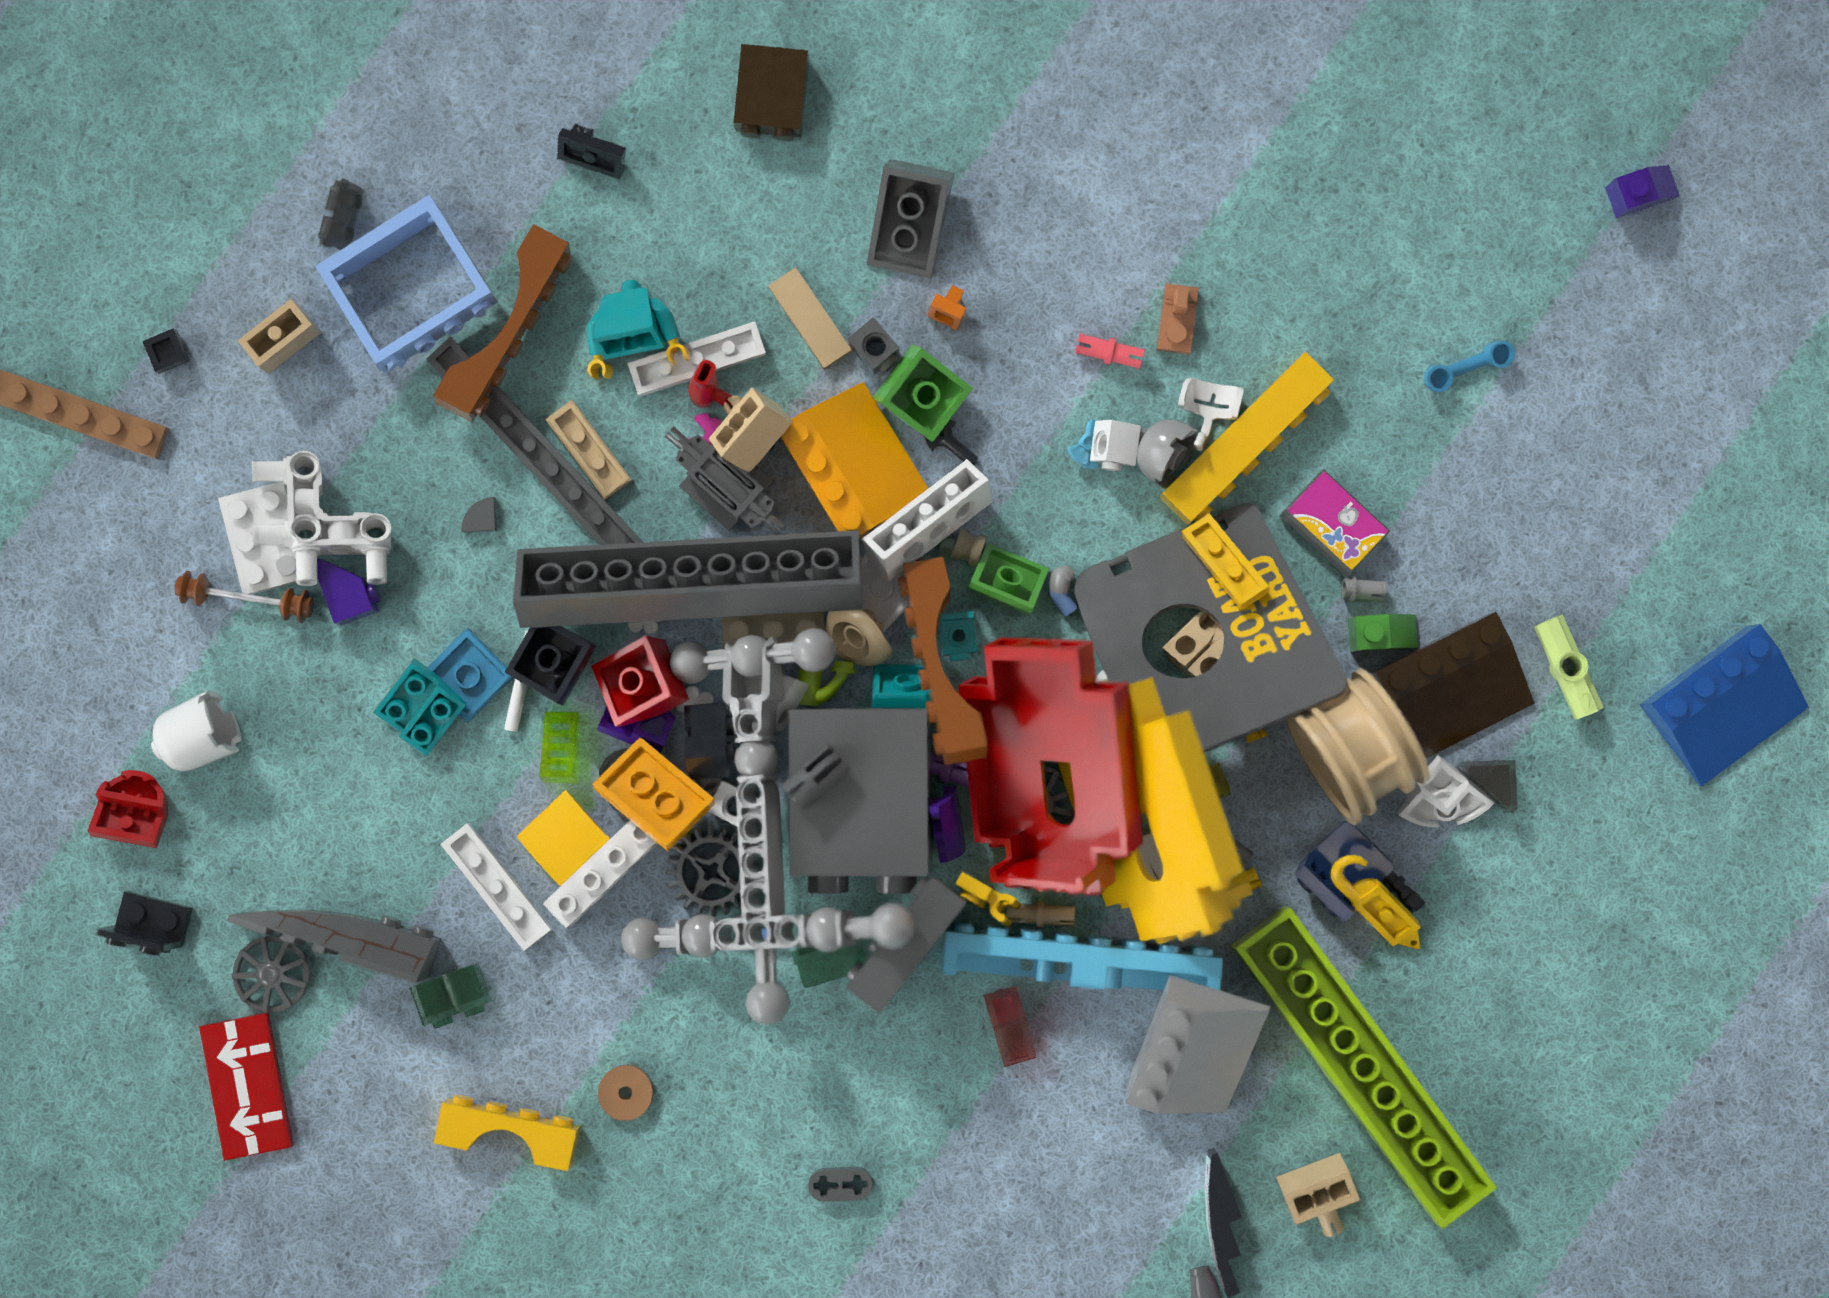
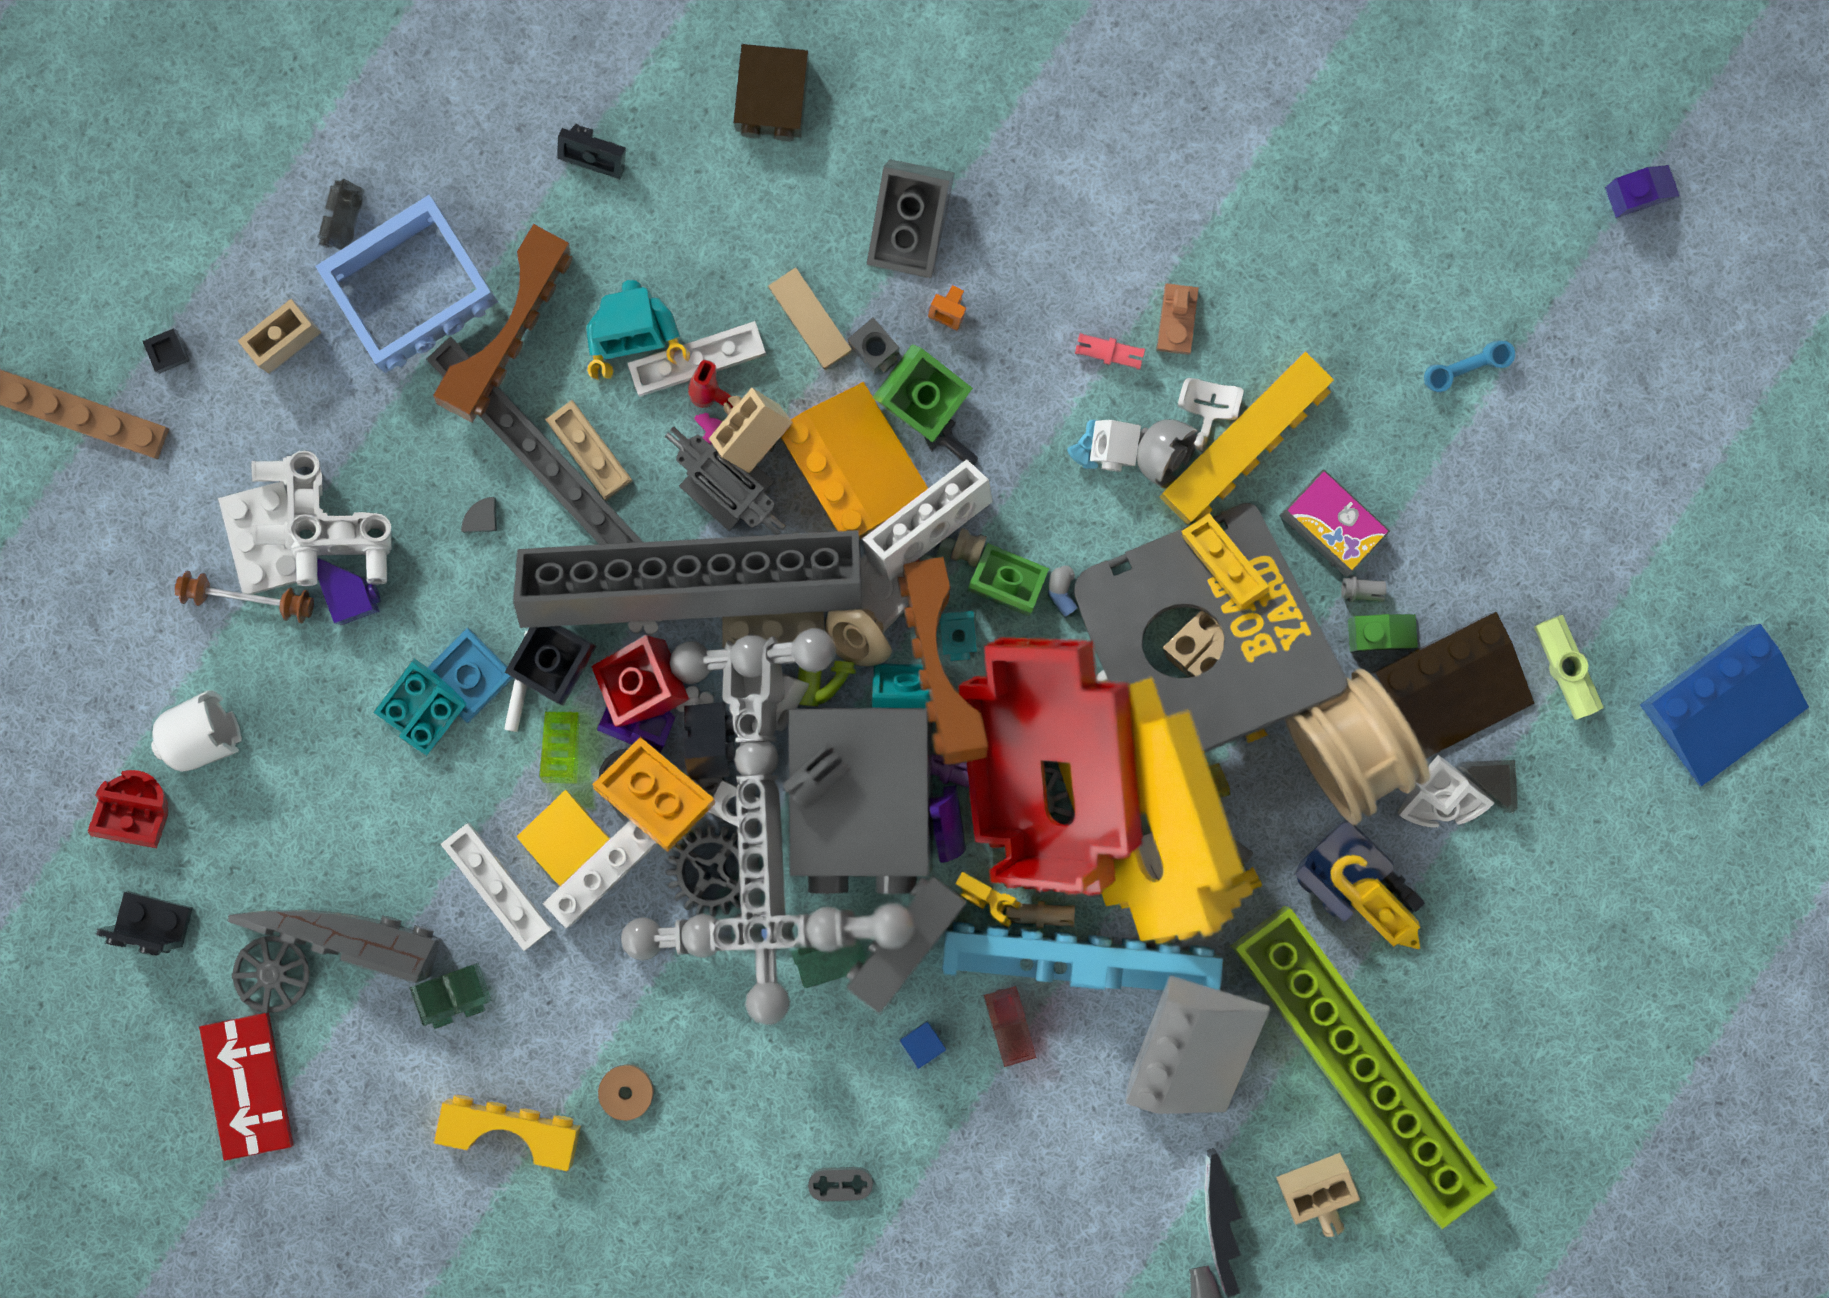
(922, 1044): none -> blue tile

